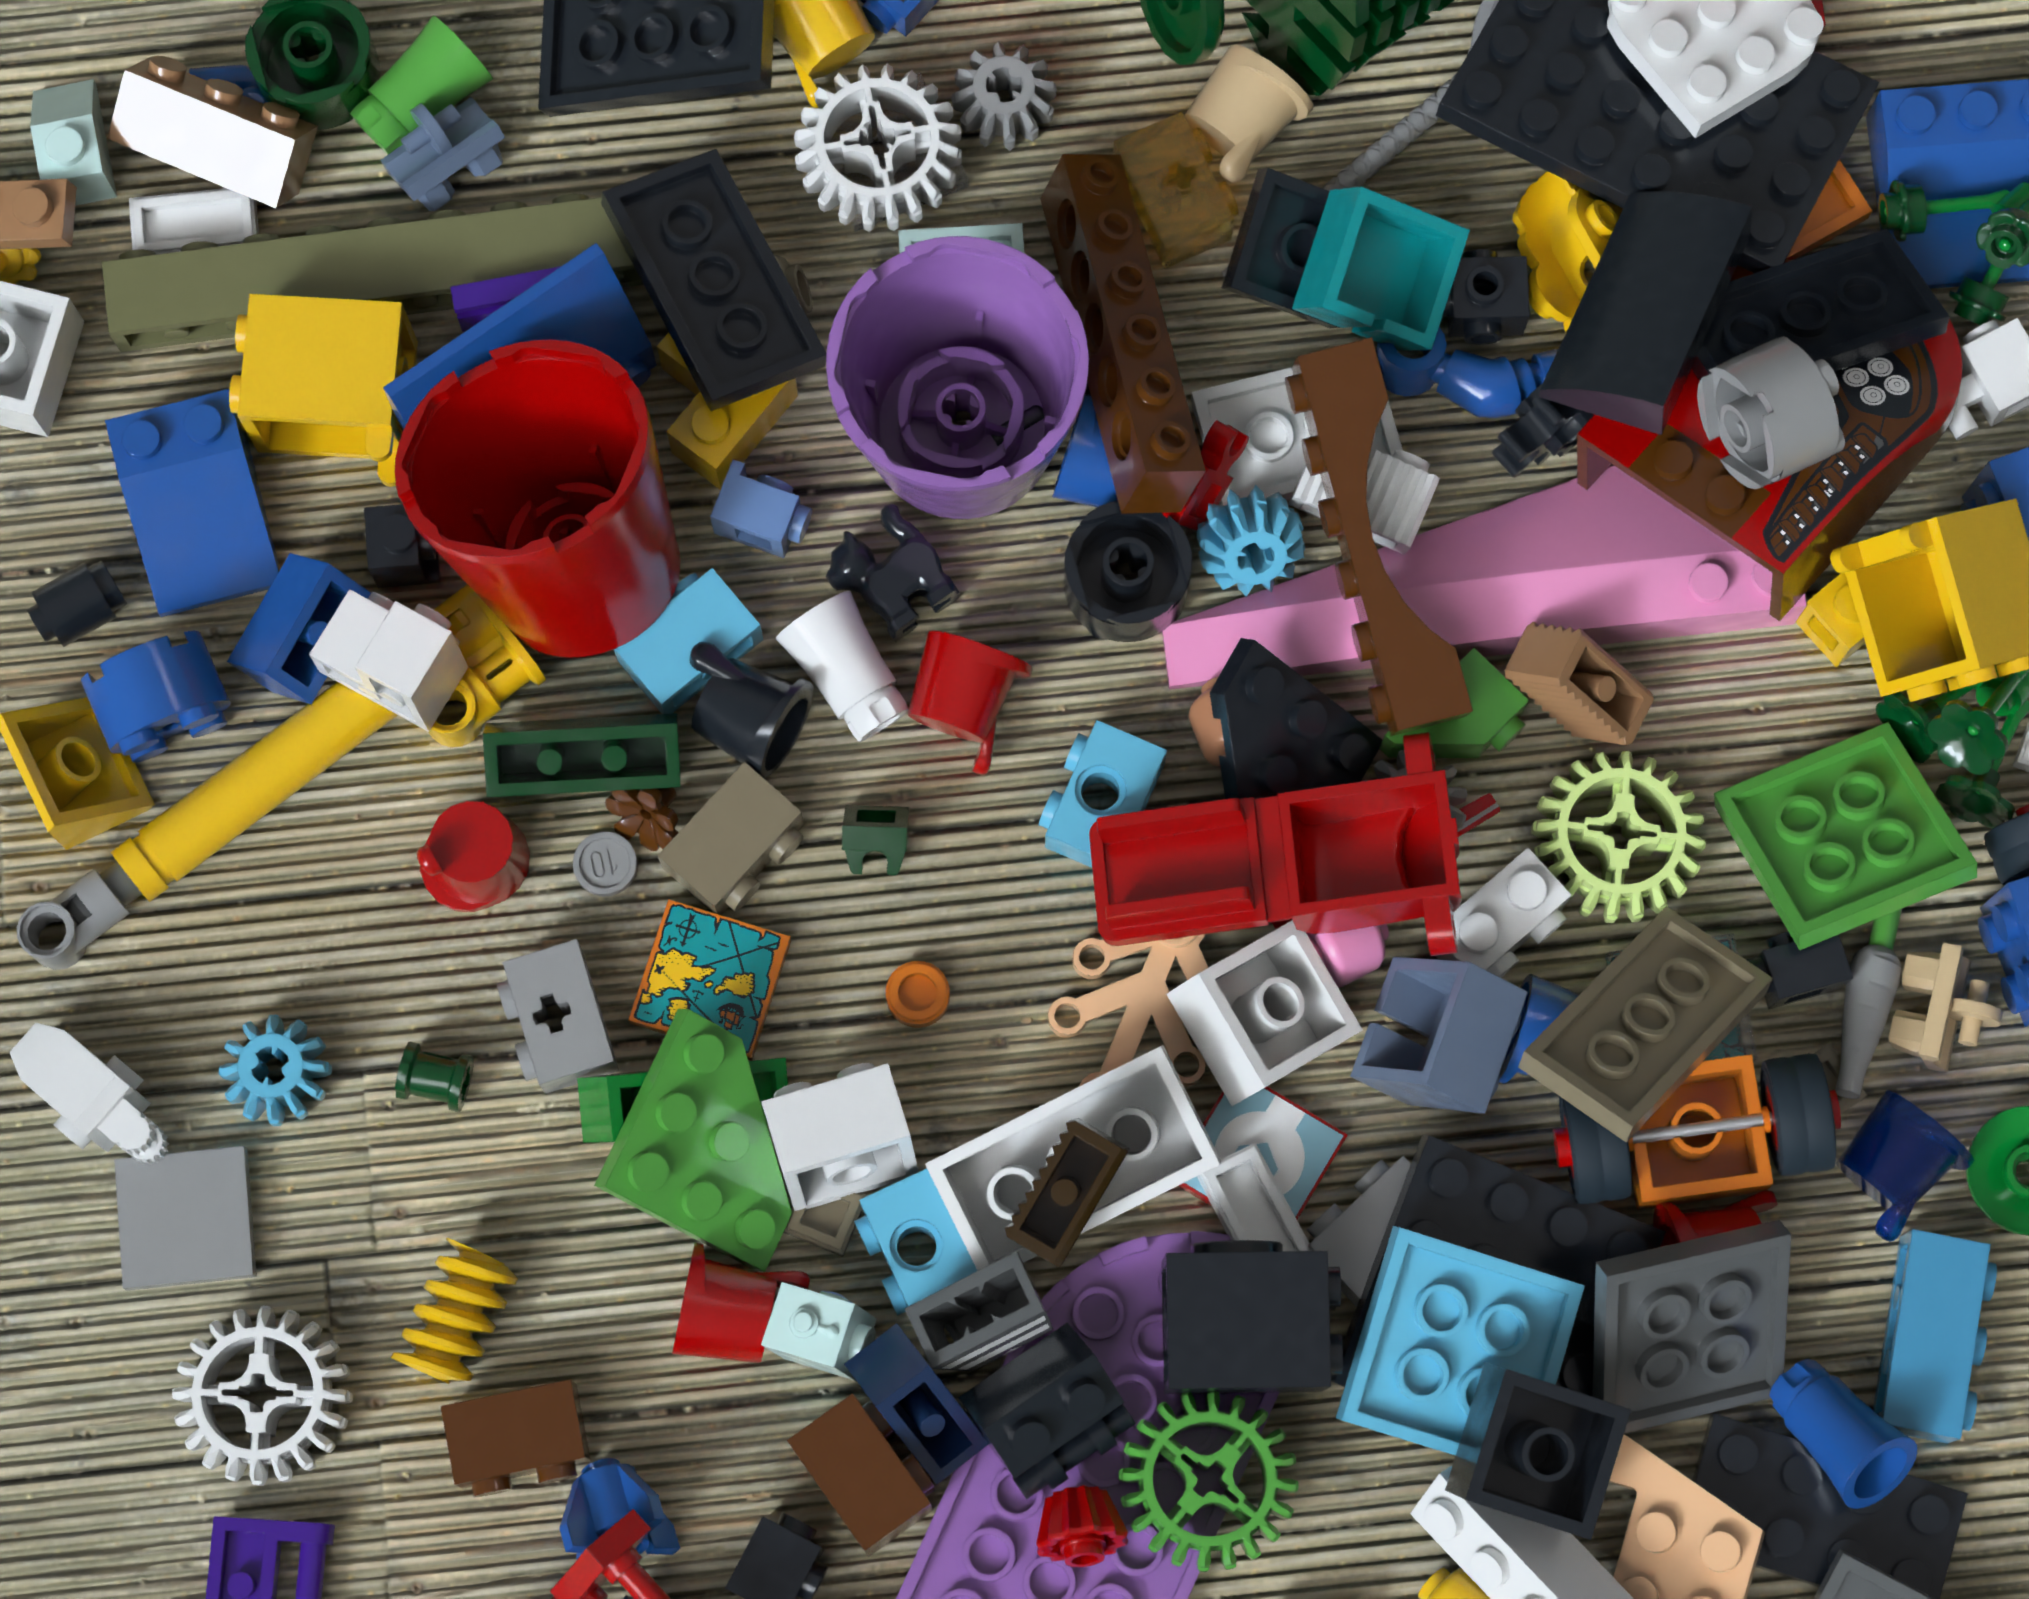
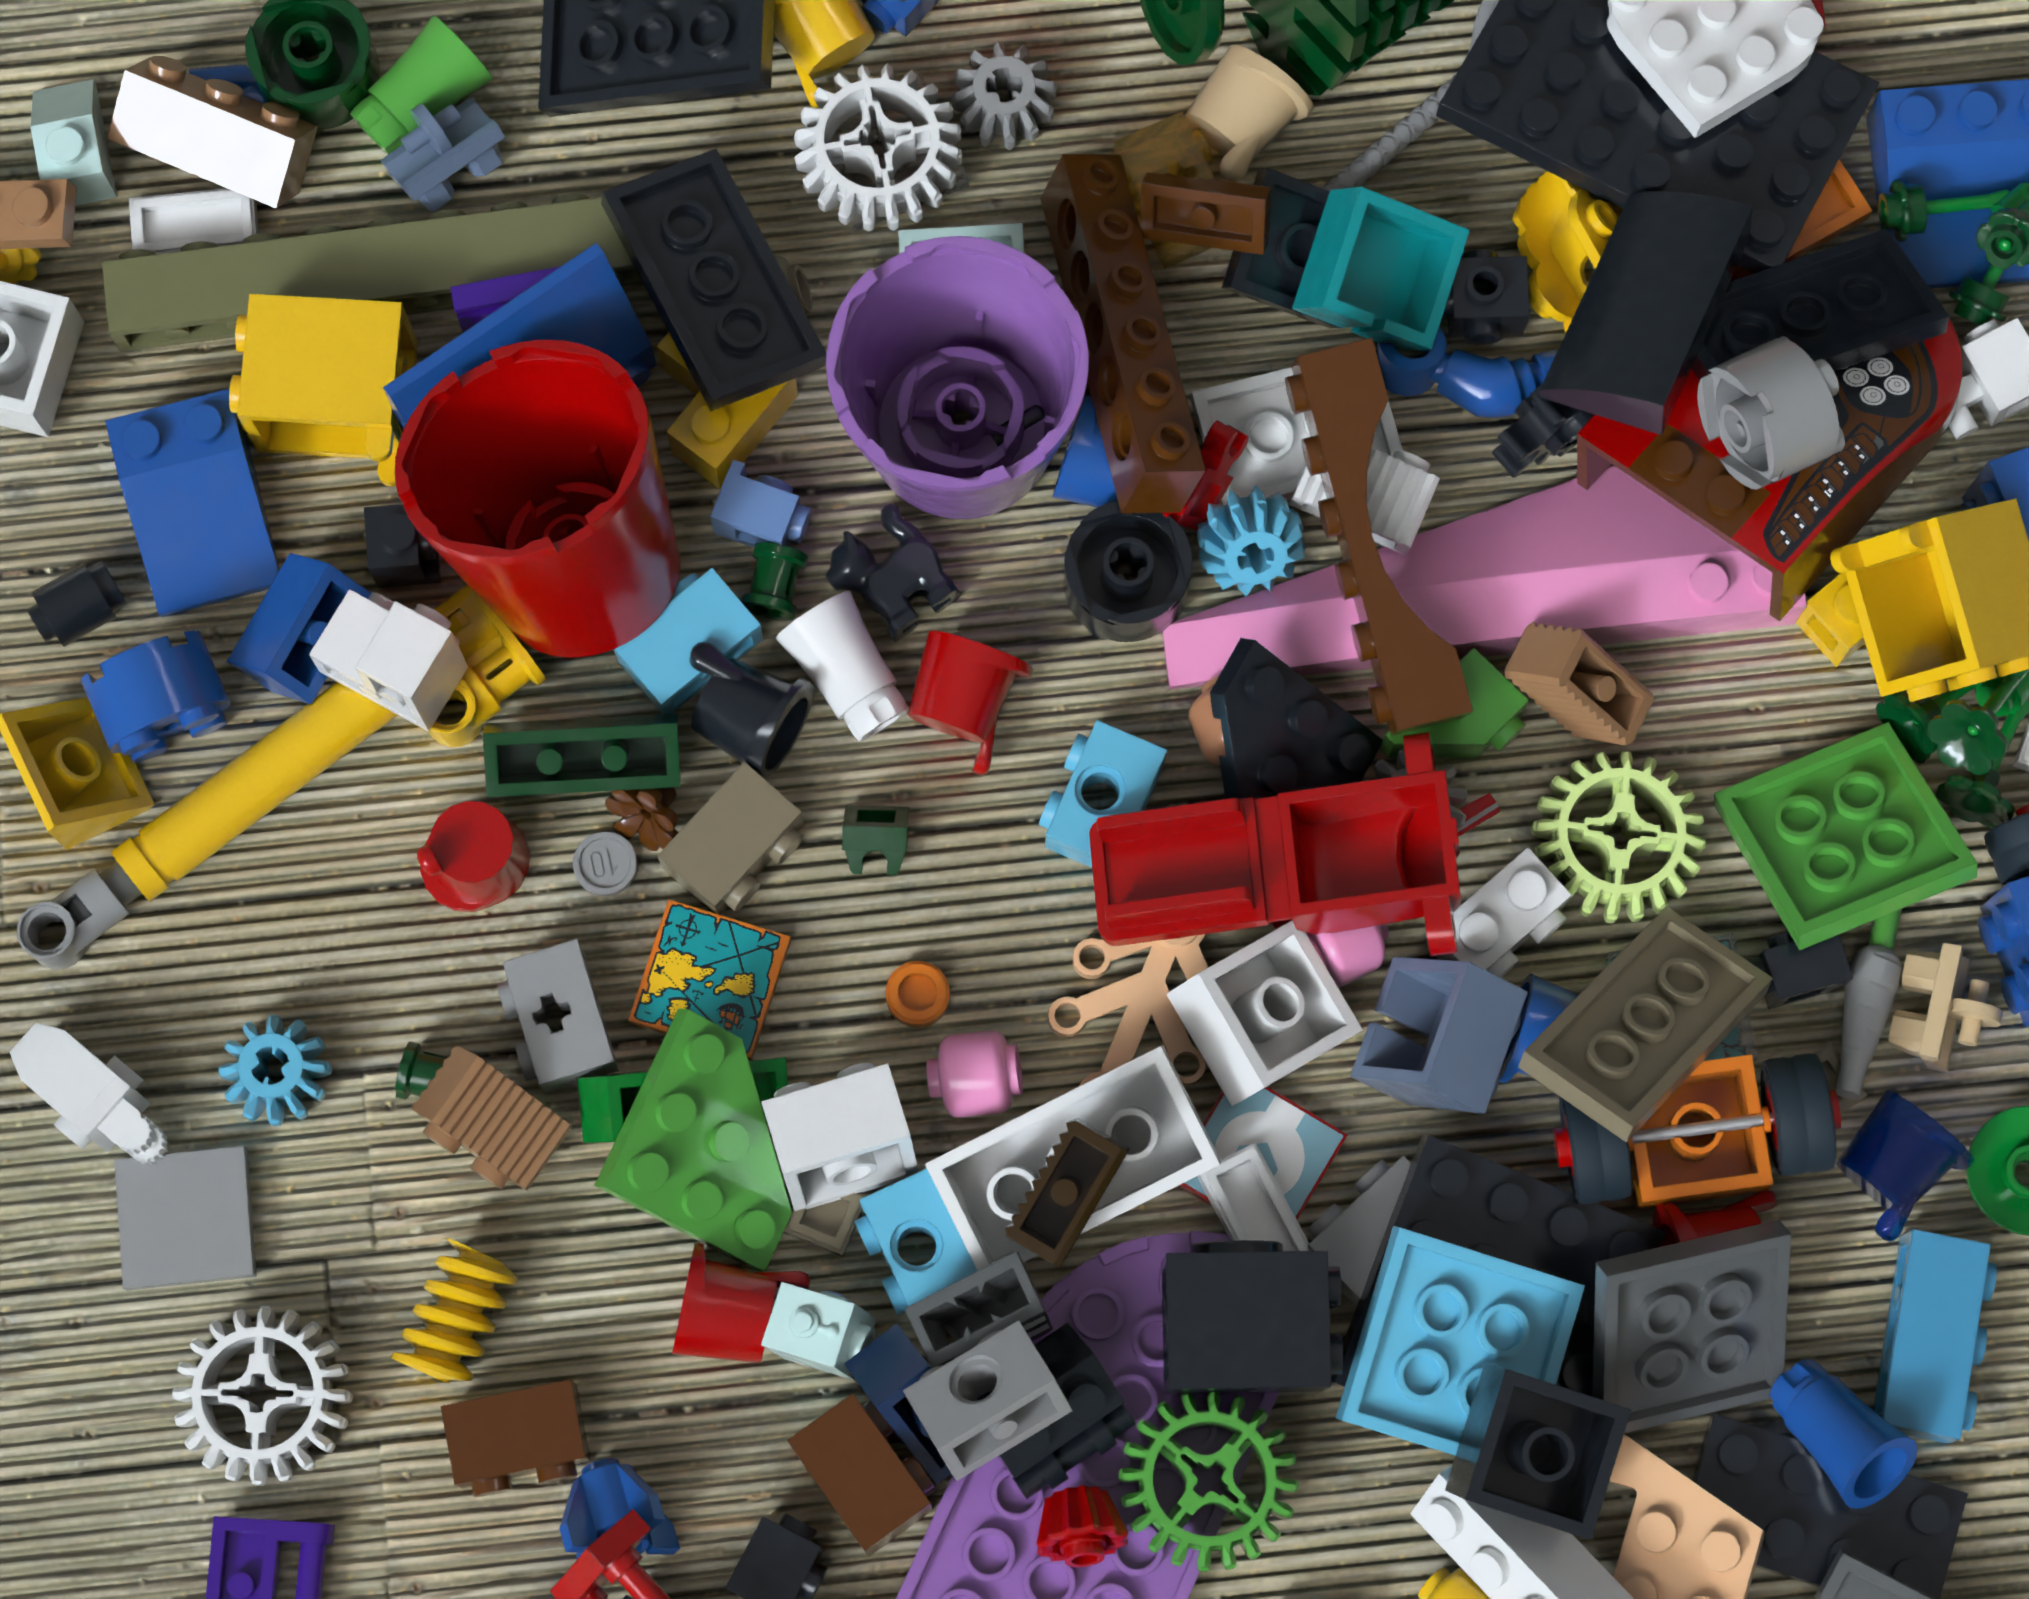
(490, 1118): none -> medium nougat brick
(774, 581): none -> dark green bush
(975, 1074): none -> bright pink head
(978, 1431): none -> light grey brick
(1205, 212): none -> reddish brown plate

